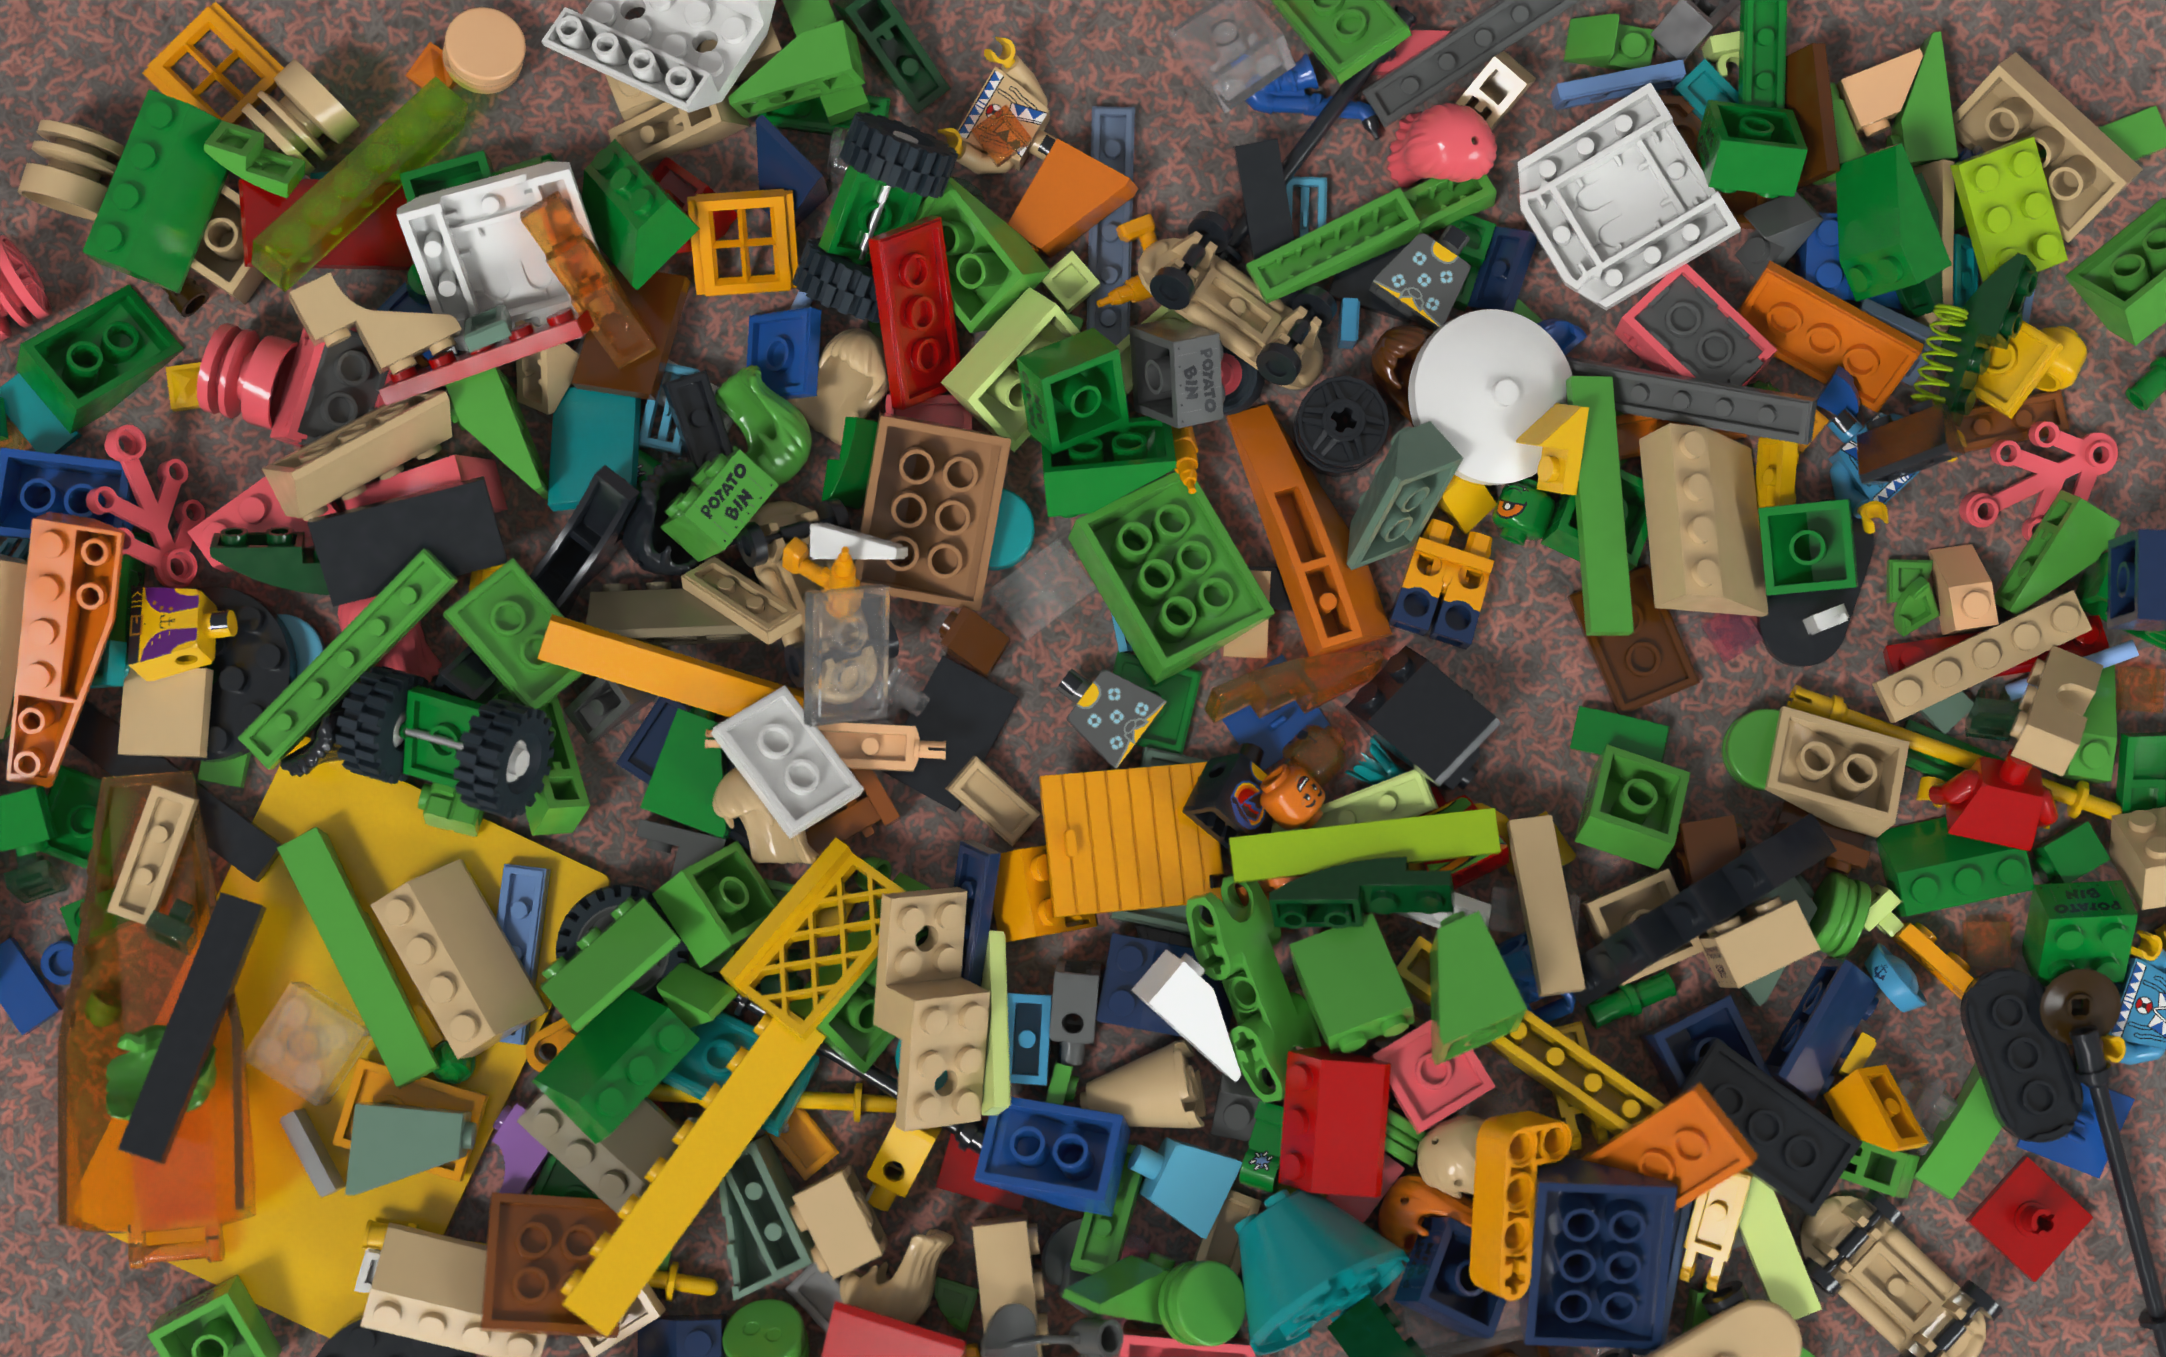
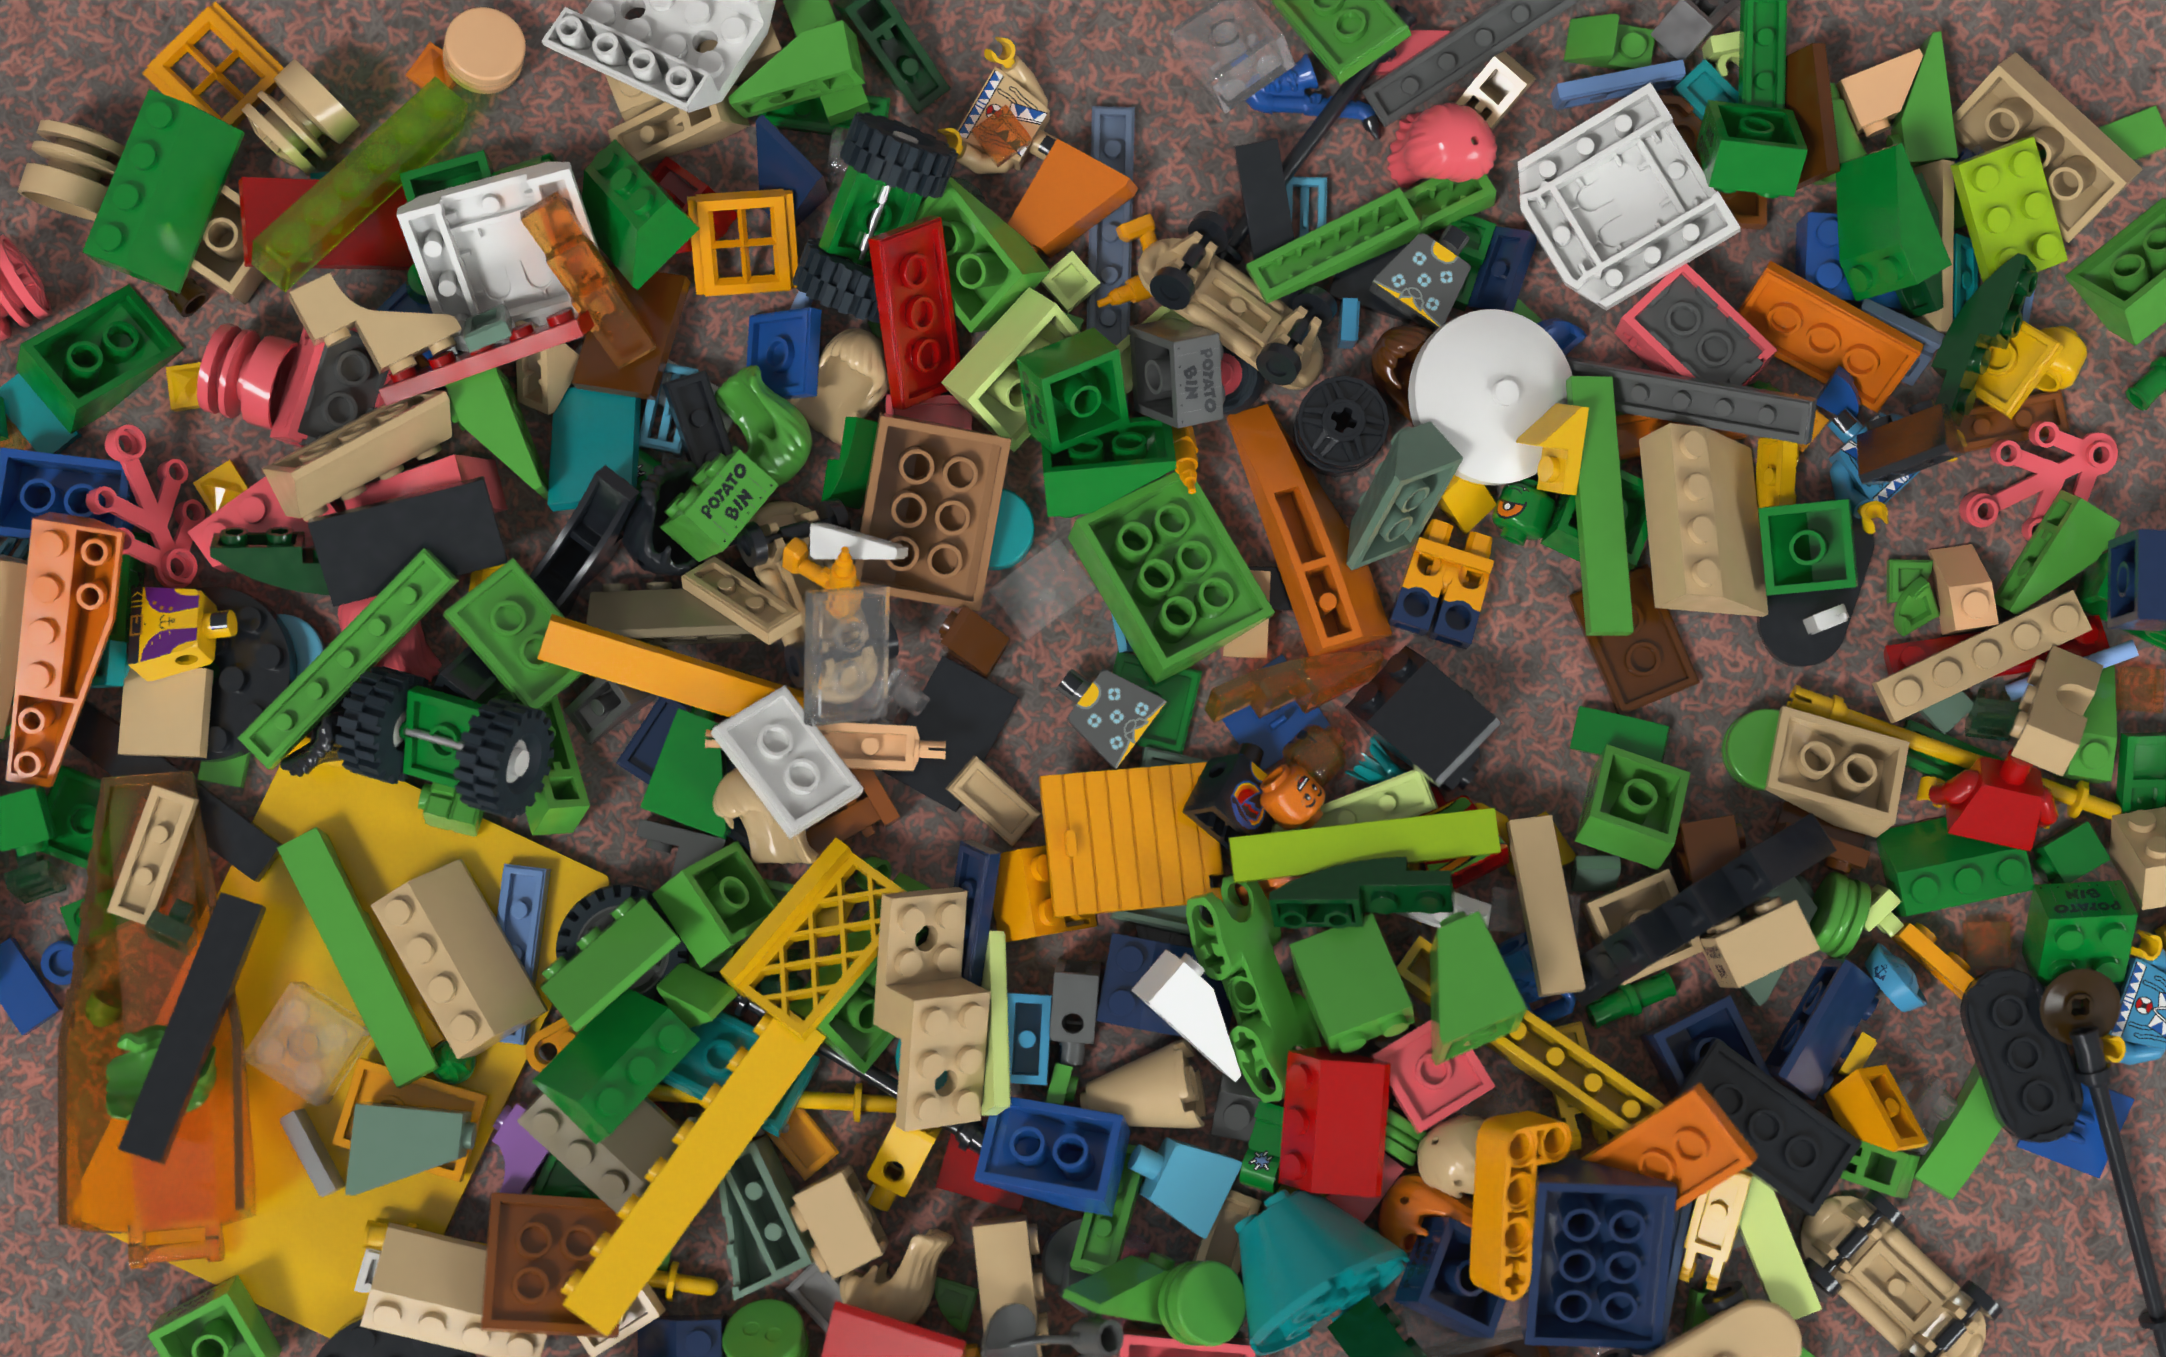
(221, 485): none -> yellow tile
(244, 154): bright green slope -> none
(1595, 872): none -> sand green tile
(1731, 635): clear pink tile -> none
(1779, 232): dark grey slope -> none
(1949, 315): lime piece -> none
(2029, 1218): red tile -> none

